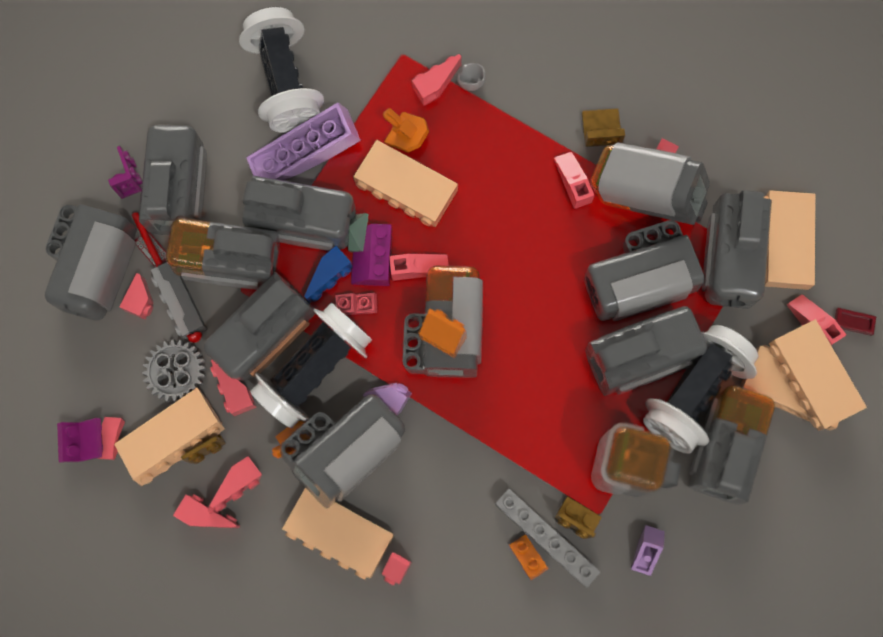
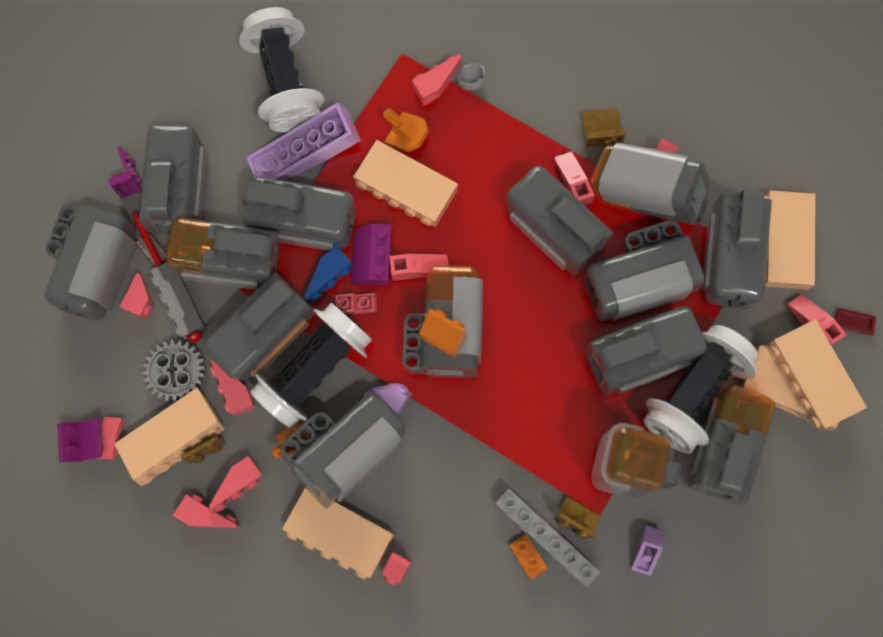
(357, 232): sand green slope -> none
(556, 221): none -> dark grey piece

